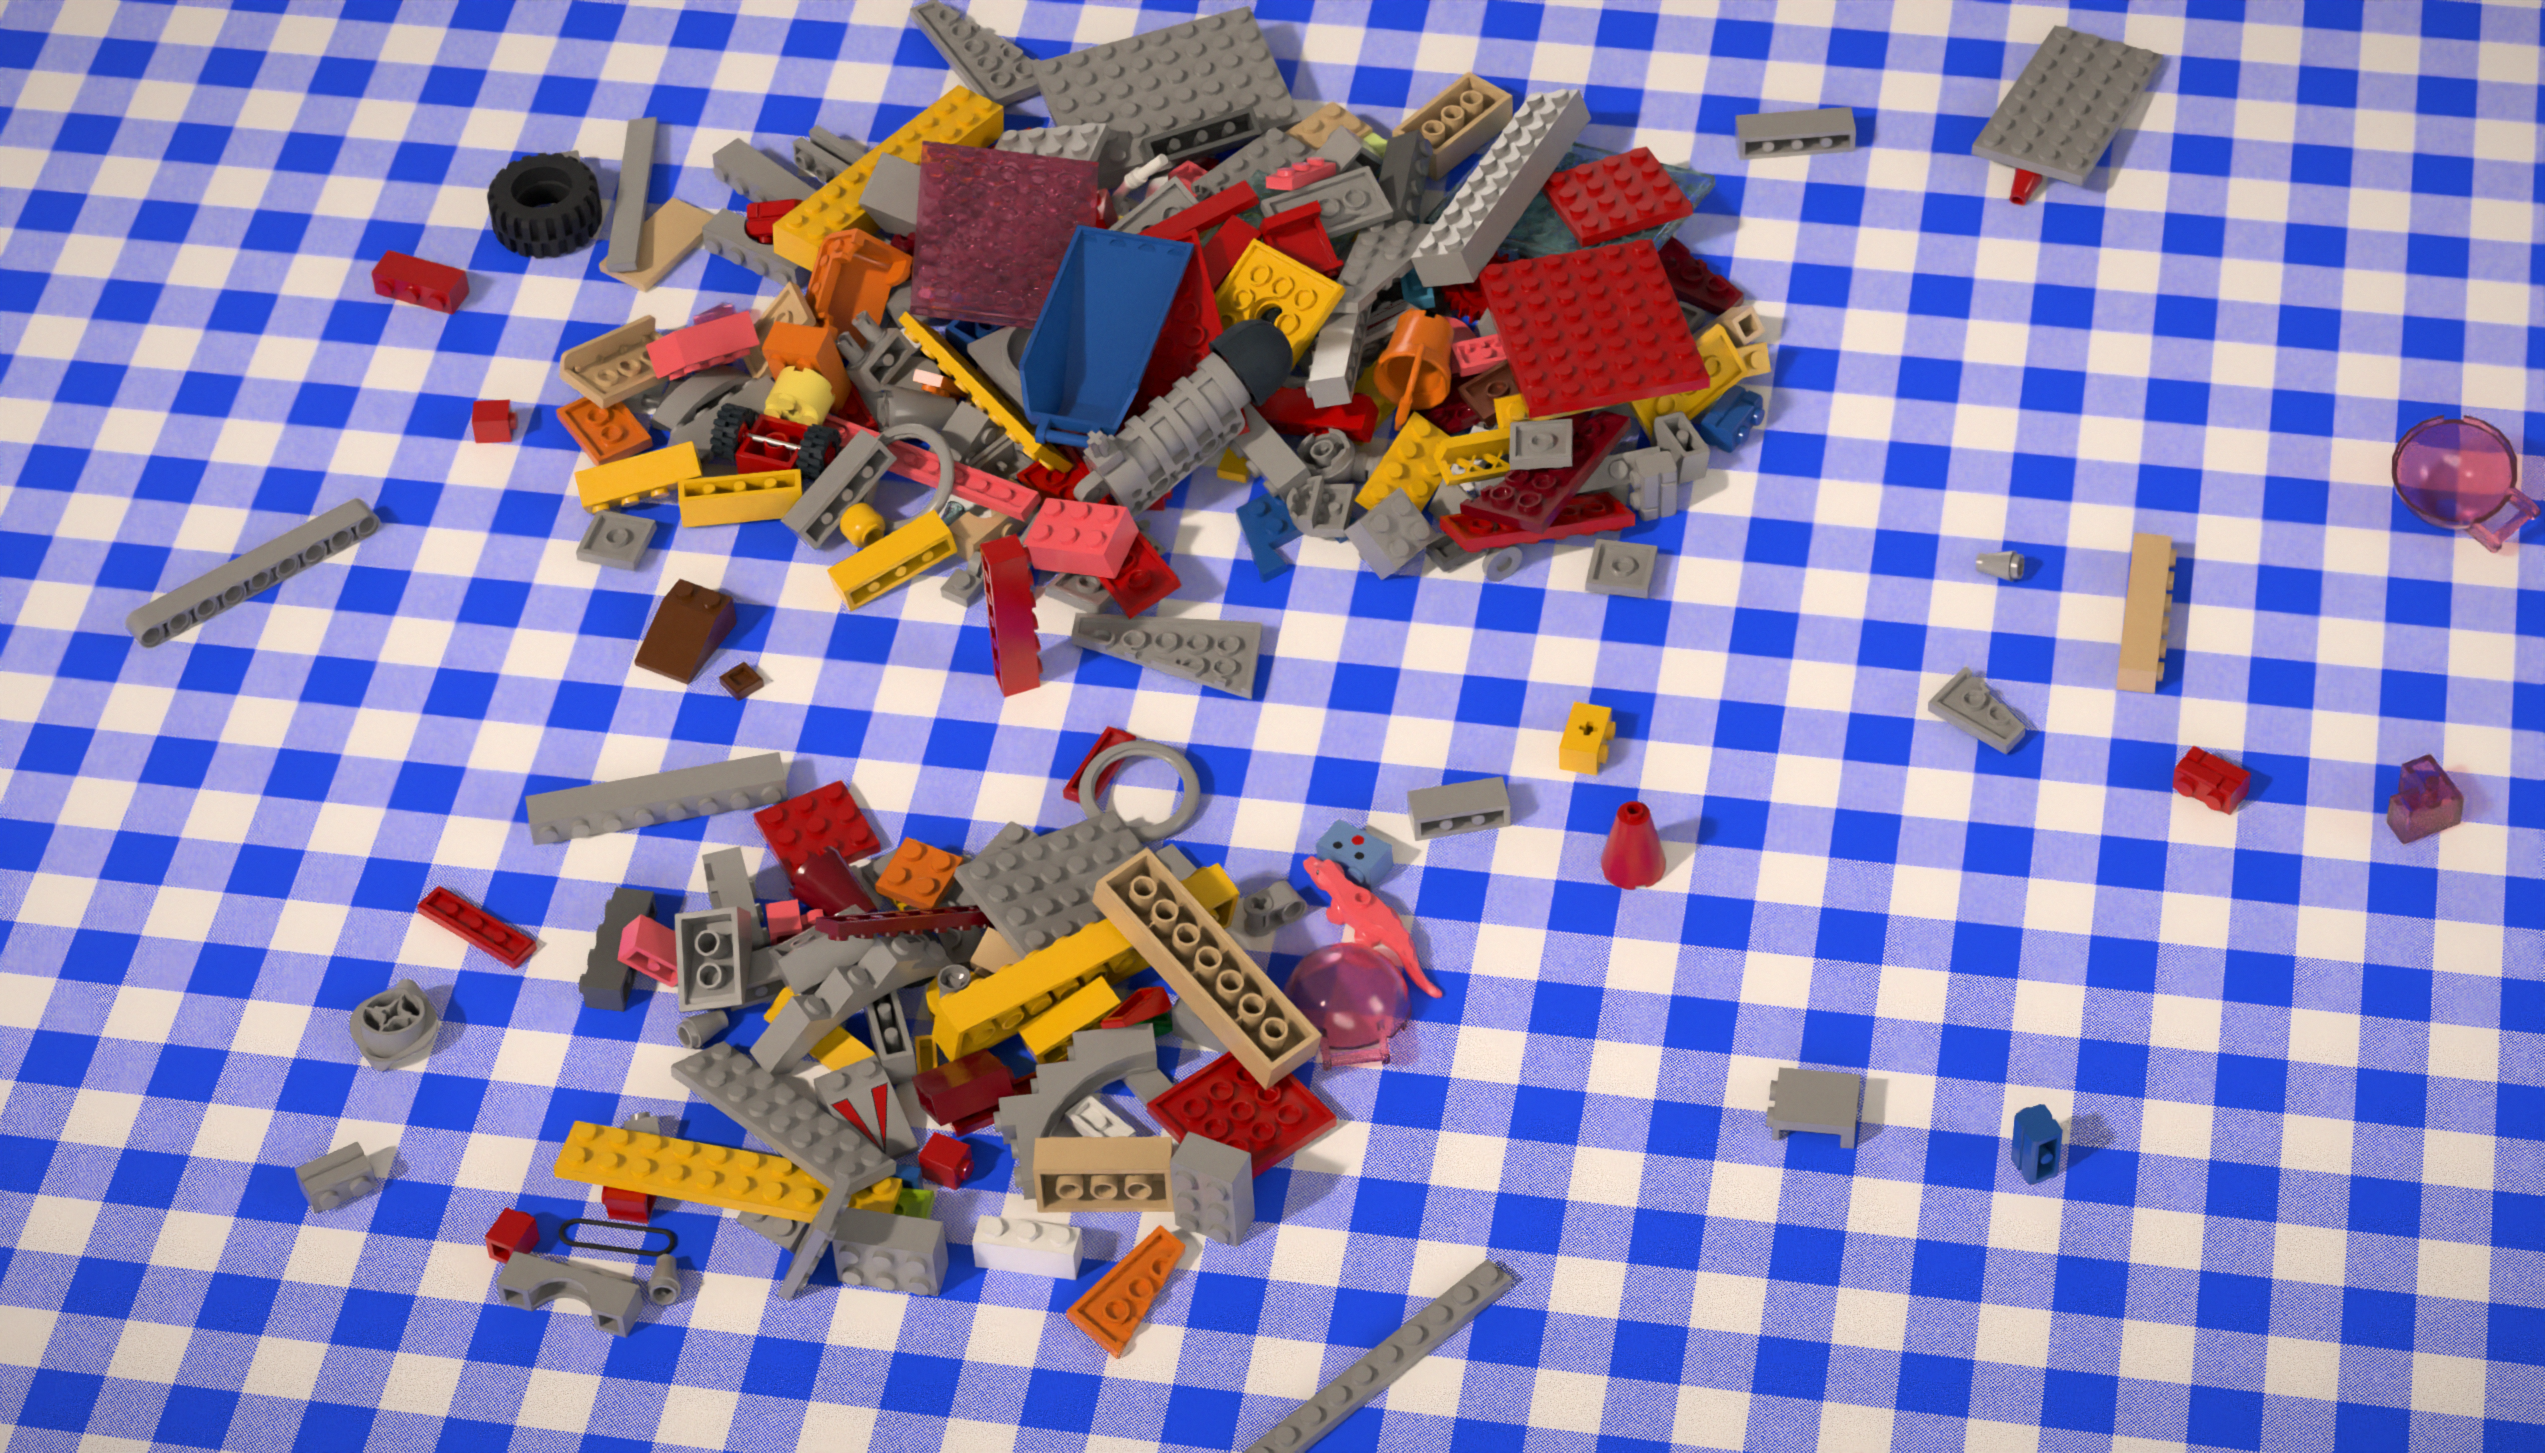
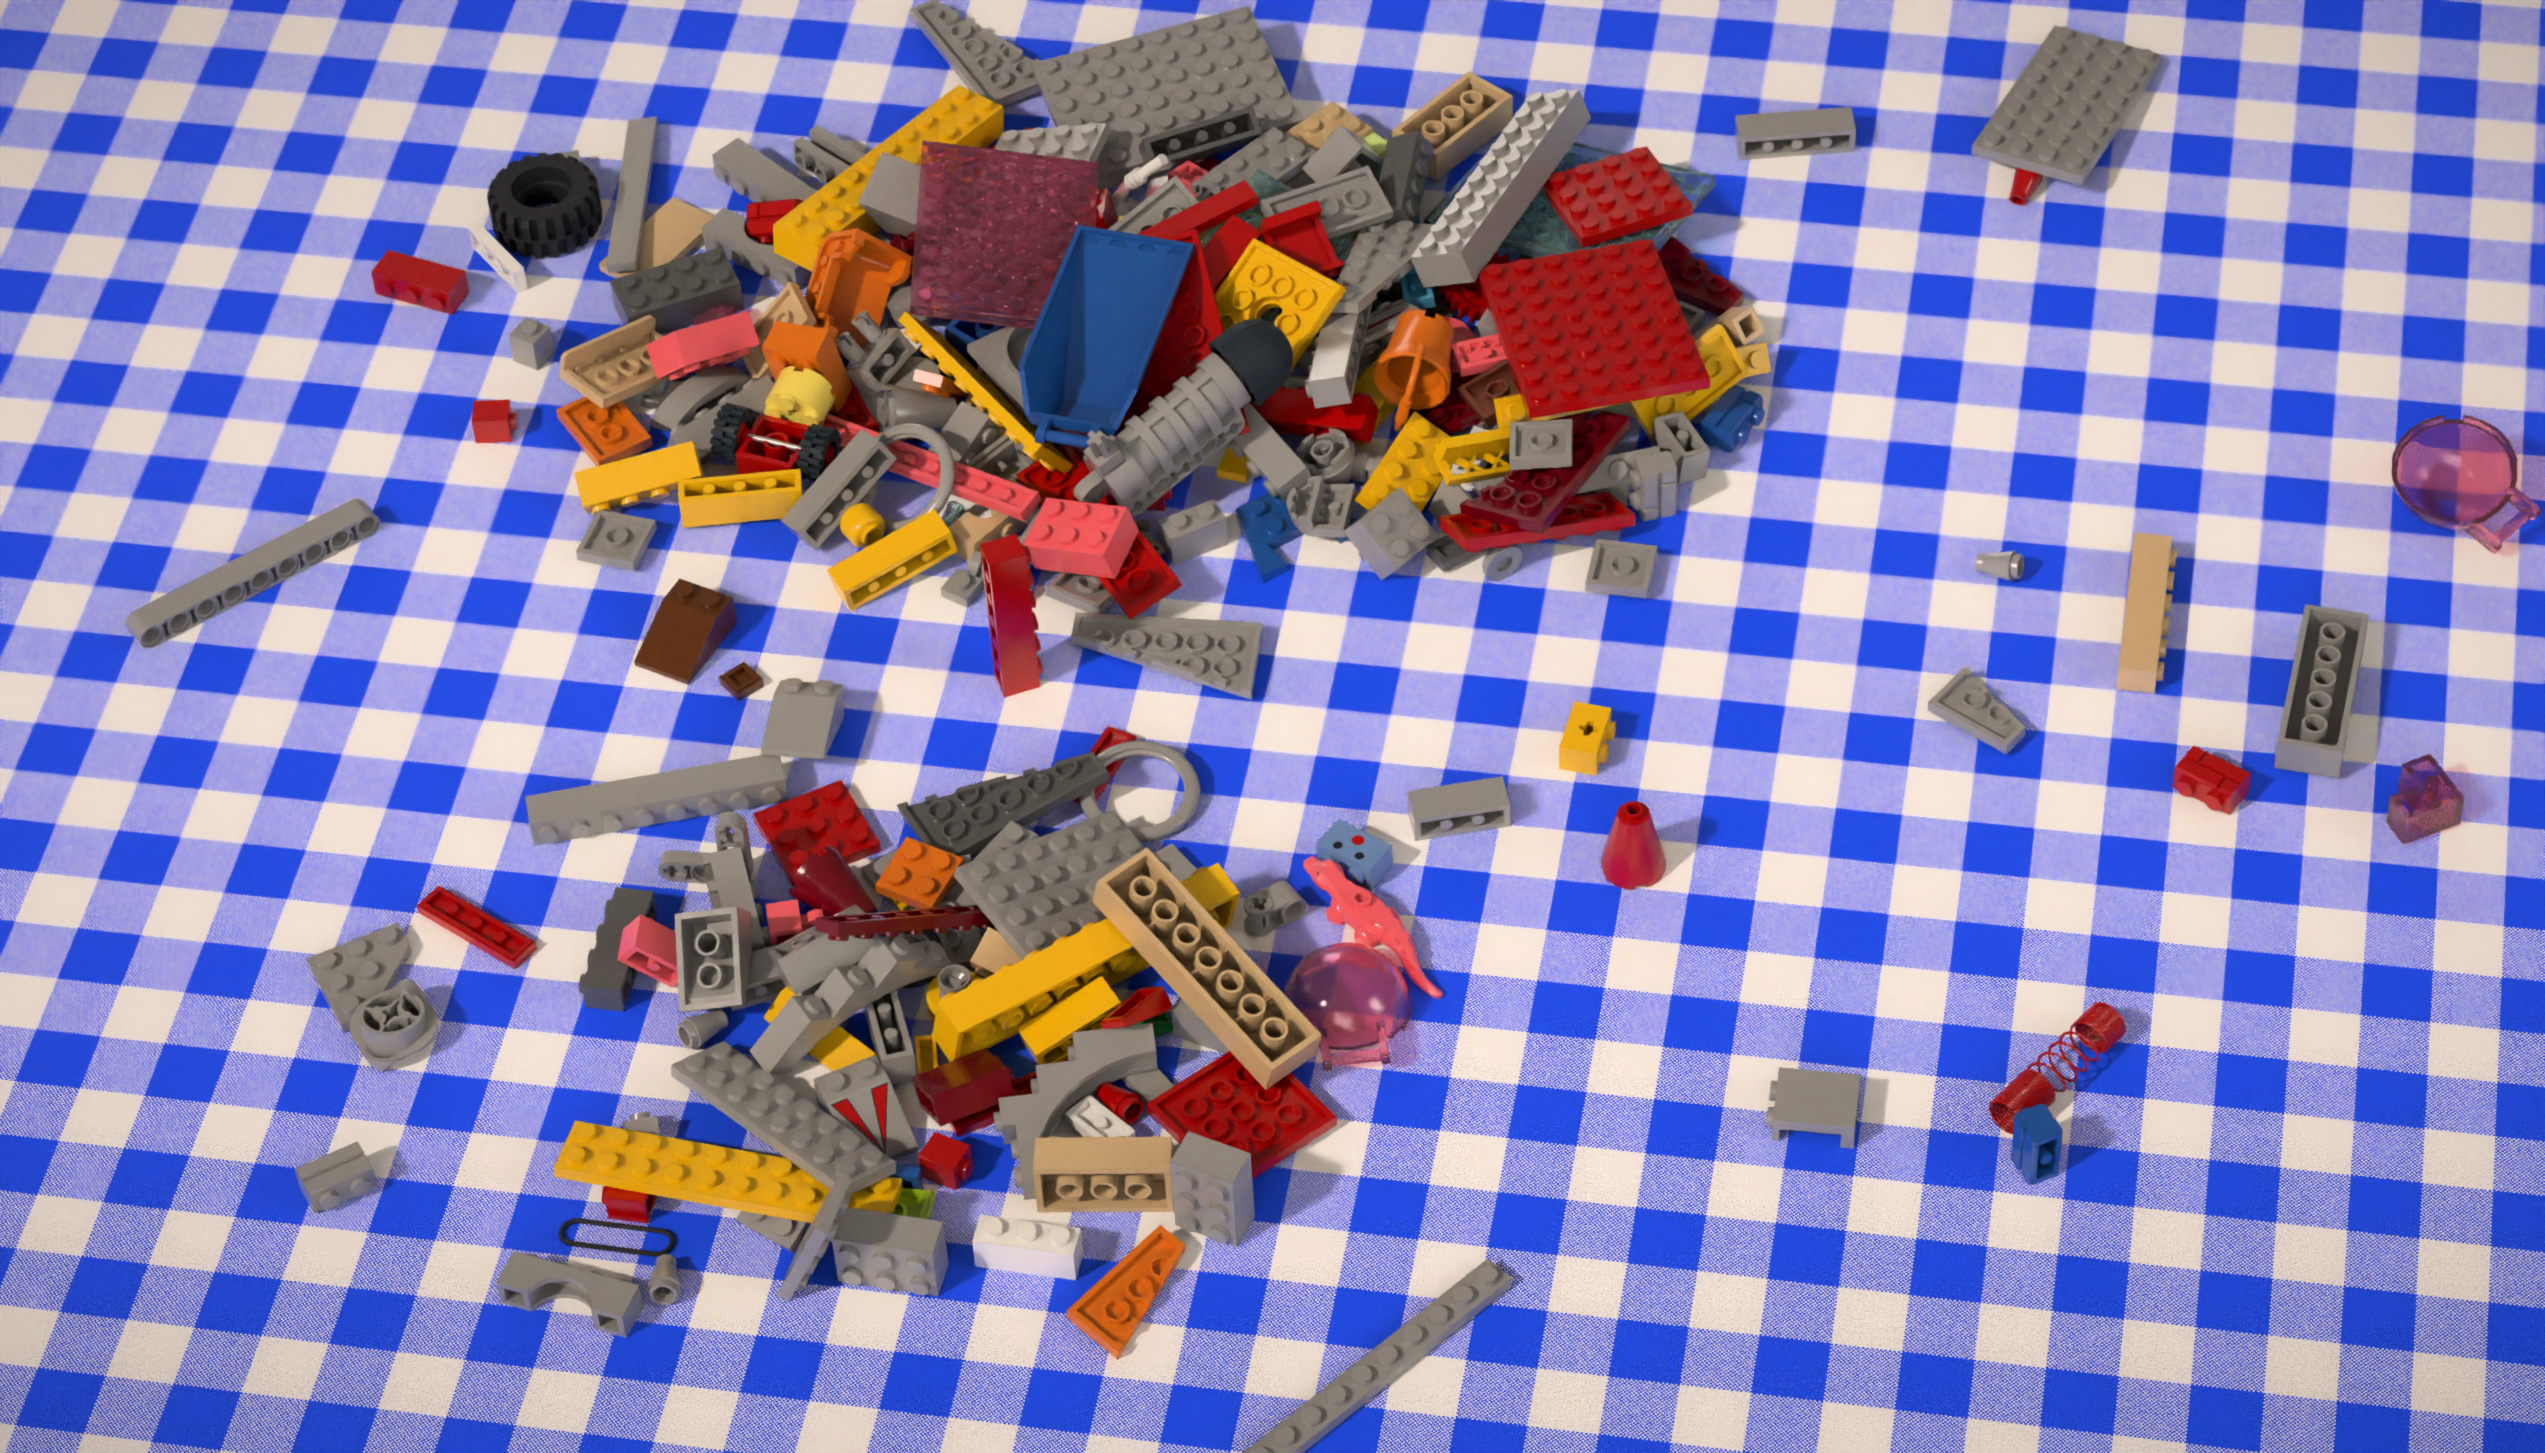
(359, 970): none -> light grey plate
(498, 257): none -> white tile
(511, 1233): red brick -> none
(531, 343): none -> light grey brick
(676, 864): none -> light grey beam
(677, 290): none -> dark grey brick
(803, 719): none -> light grey slope
(979, 811): none -> dark grey wing
(1120, 1102): none -> red cone
(1193, 532): none -> light grey brick
(1301, 174): coral plate -> none
(2096, 1028): none -> red piece
(2321, 691): none -> light grey brick

